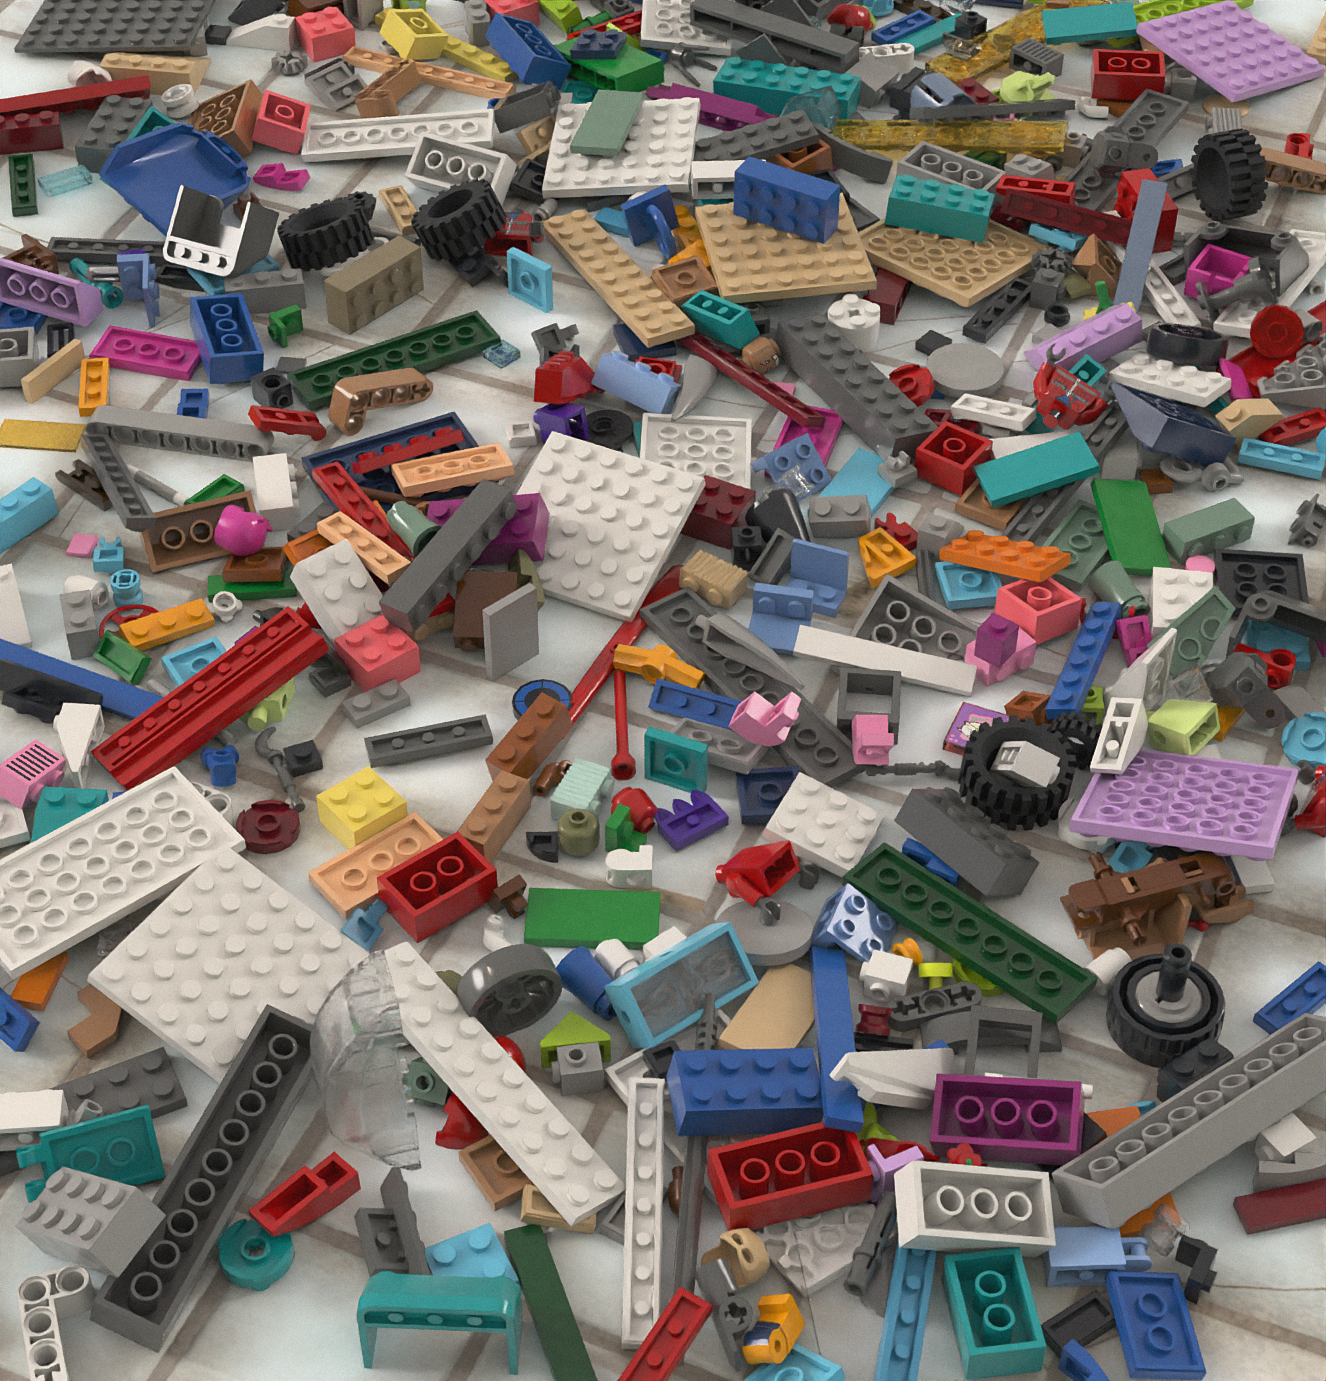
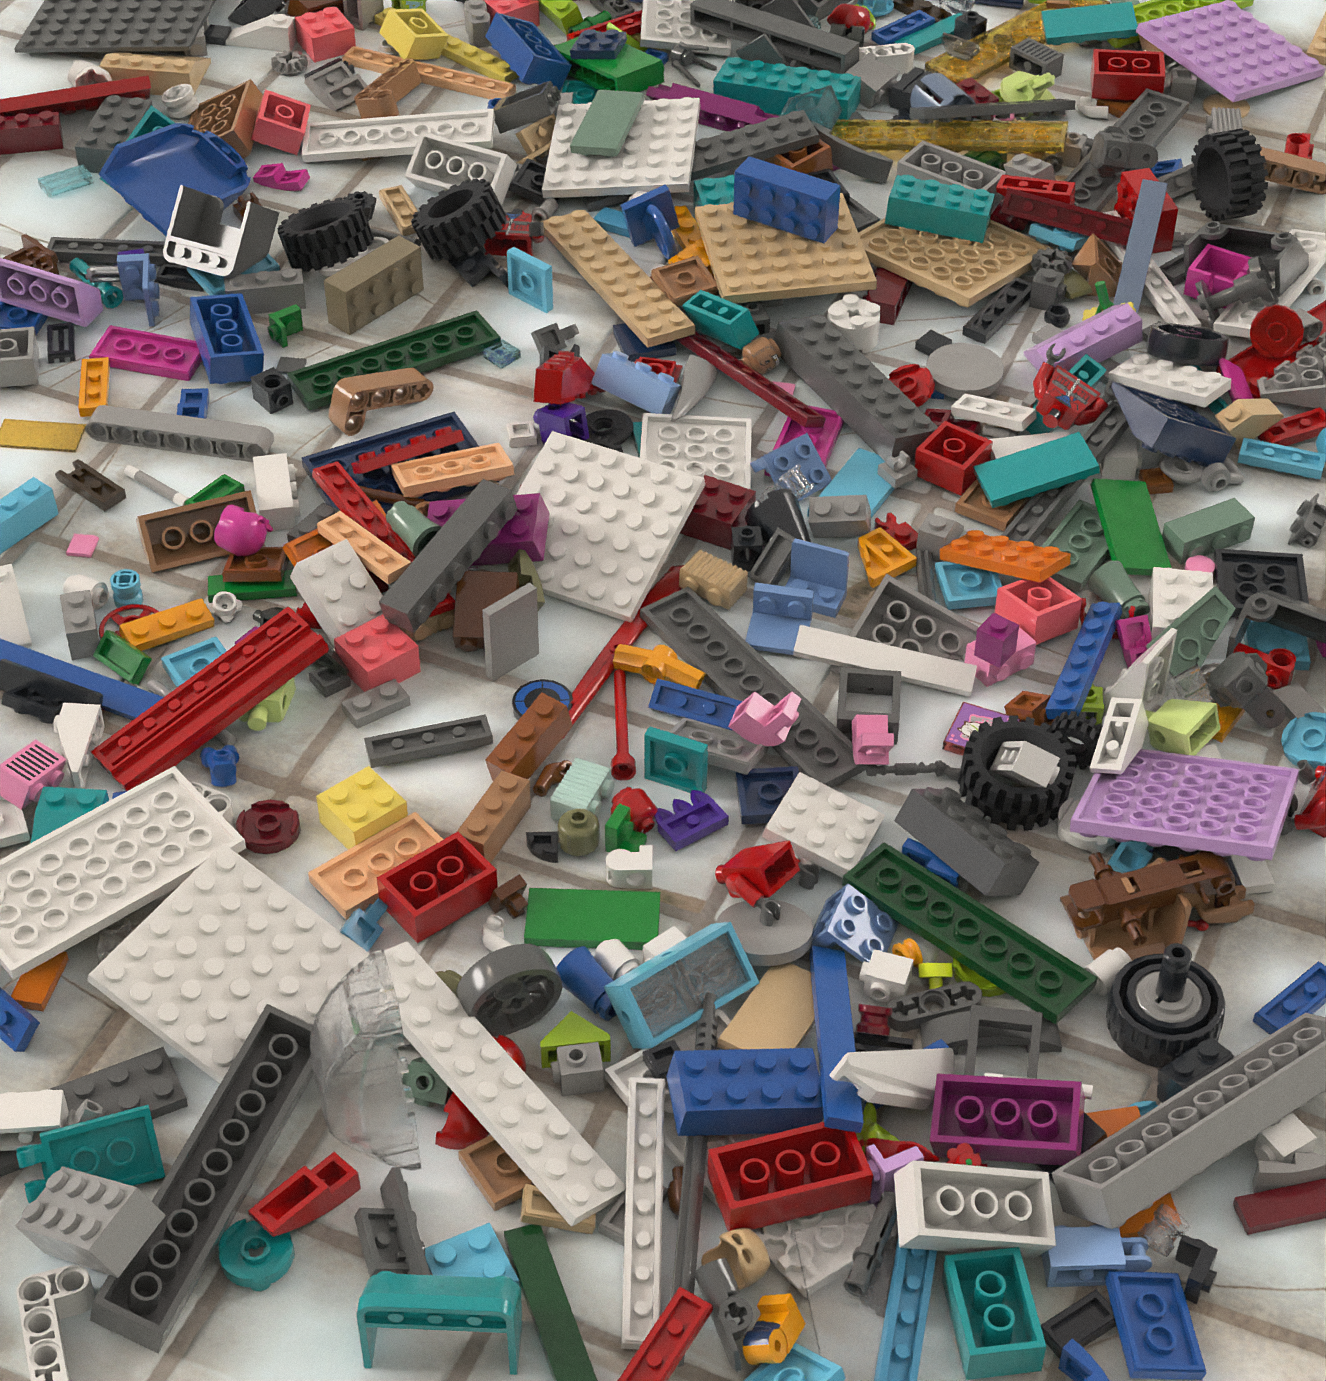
(22, 185): dark green tile -> none
(53, 371): tan tile -> none
(99, 1028): medium nougat tile -> none
(109, 556): medium azure plate -> none
(118, 482): dark grey plate -> none
(275, 757): dark grey piece -> none
(287, 421): red plate -> none
(303, 758): black plate -> none
(713, 179): white brick -> none
(743, 646): light grey piece -> none

